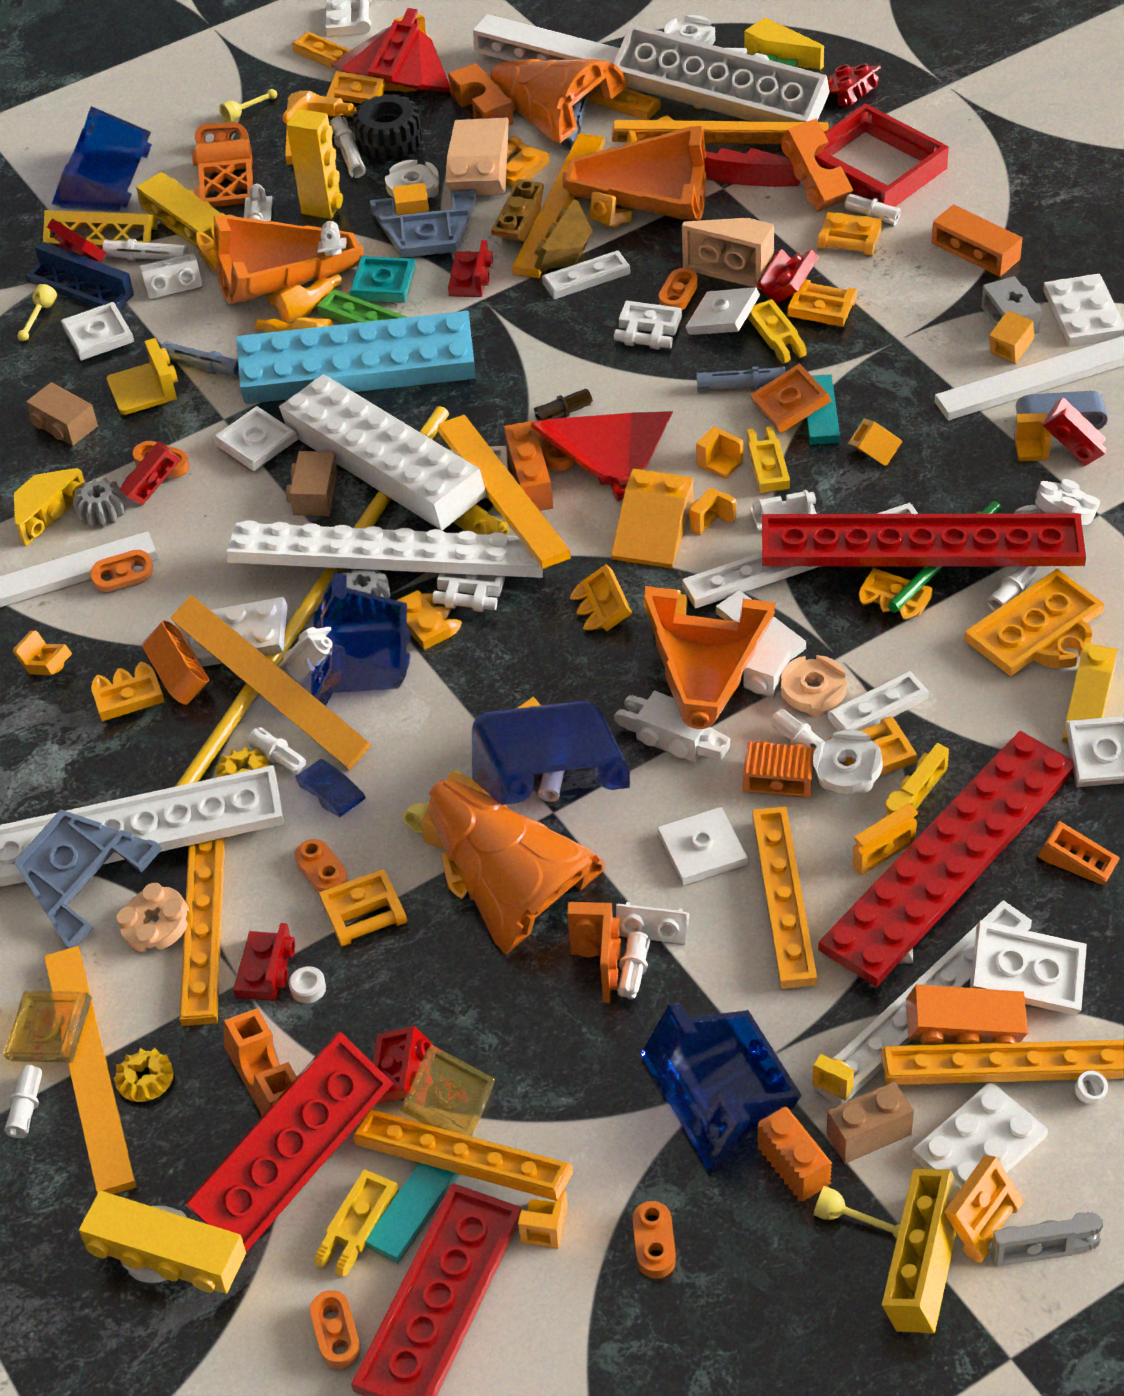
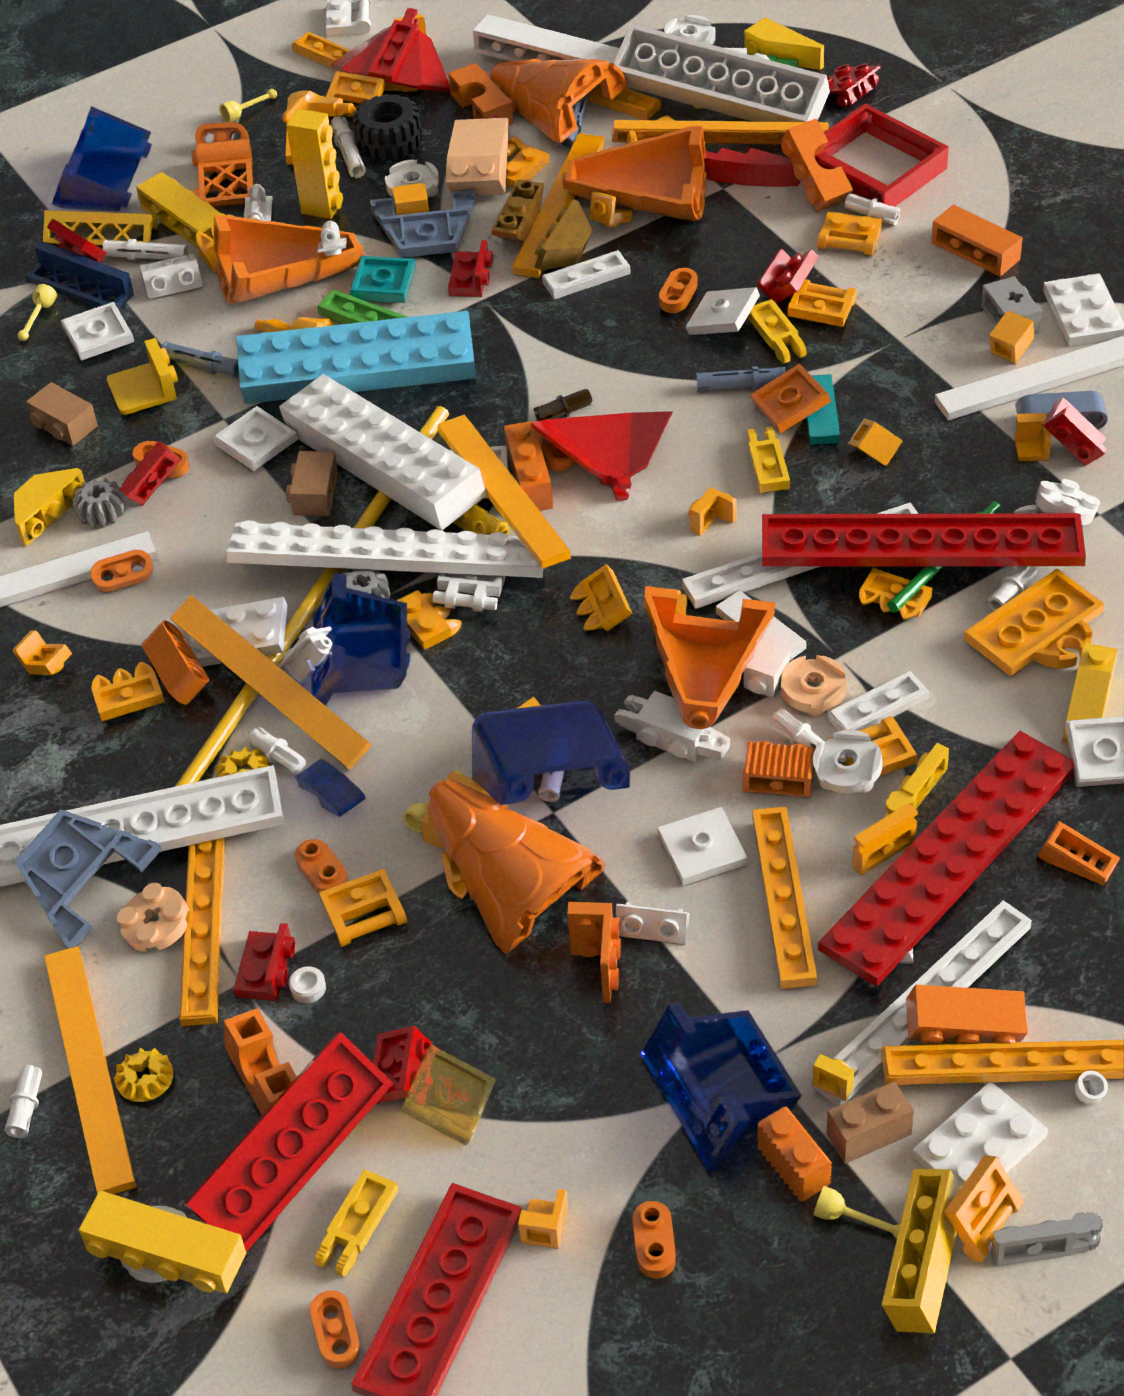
(47, 1026): clear yellow tile -> none
(298, 301): light orange animal -> none
(410, 1211): teal tile -> none
(464, 1154): light orange tile -> none
(633, 964): white axle -> none
(648, 318): white plate -> none
(653, 518): light orange slope -> none
(719, 452): light orange panel -> none
(728, 248): light nougat slope -> none
(795, 504): white hinge -> none
(1021, 960): white plate -> none

